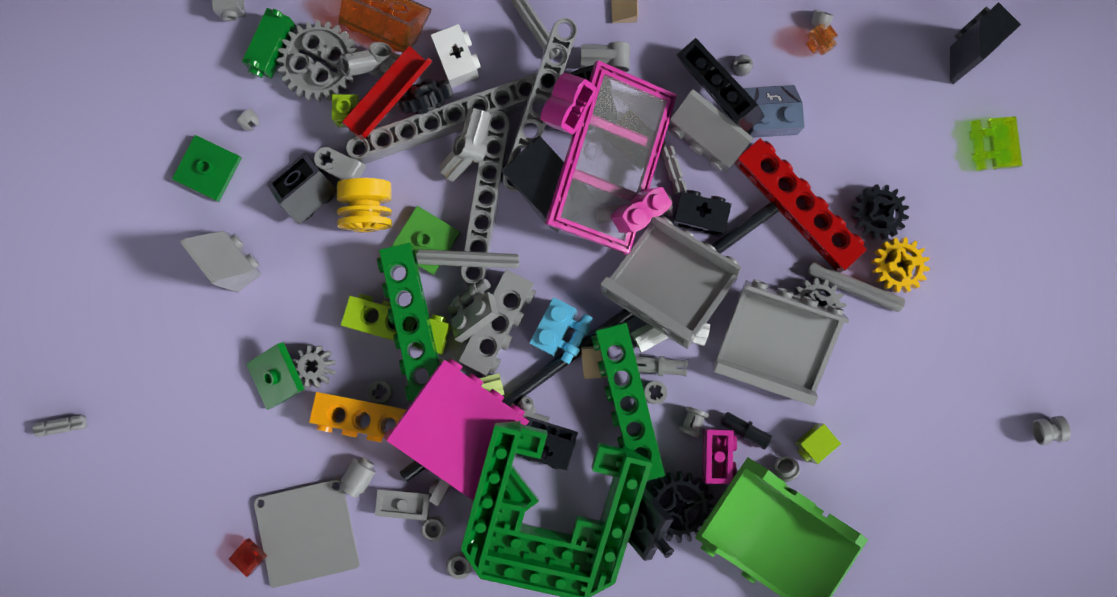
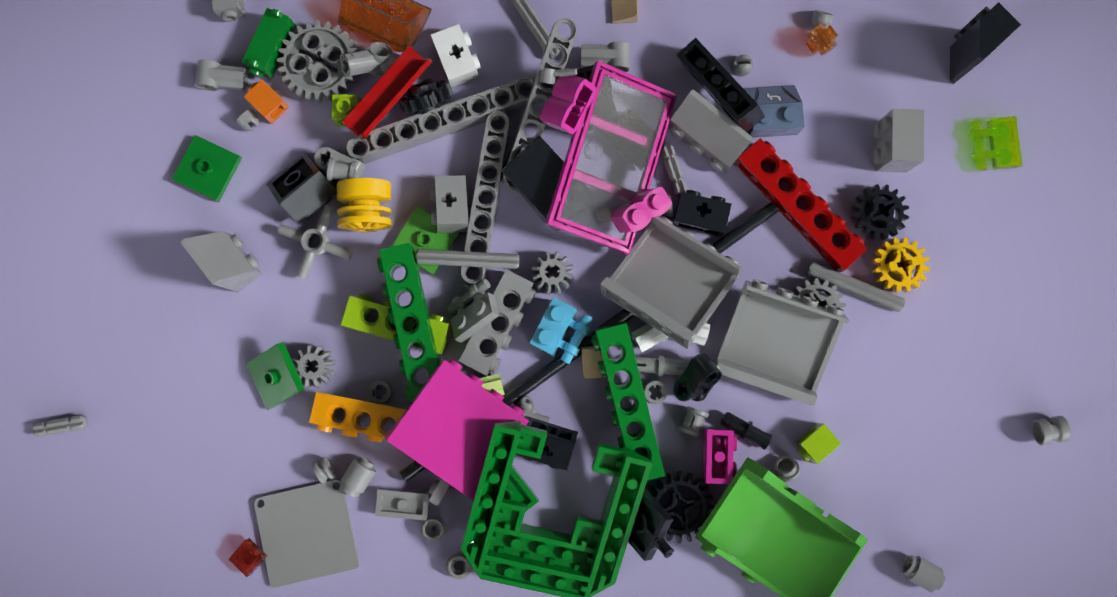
(213, 75): none -> light grey piece
(266, 101): none -> orange brick
(306, 237): none -> light grey bar
(324, 470): none -> light grey bush
(340, 170): none -> light grey bush
(452, 190): none -> light grey brick
(467, 146): light grey piece -> none
(549, 75): none -> light grey hand
(552, 264): none -> light grey gear
(697, 379): none -> black piece
(899, 140): none -> light grey brick
(923, 573): none -> light grey brick

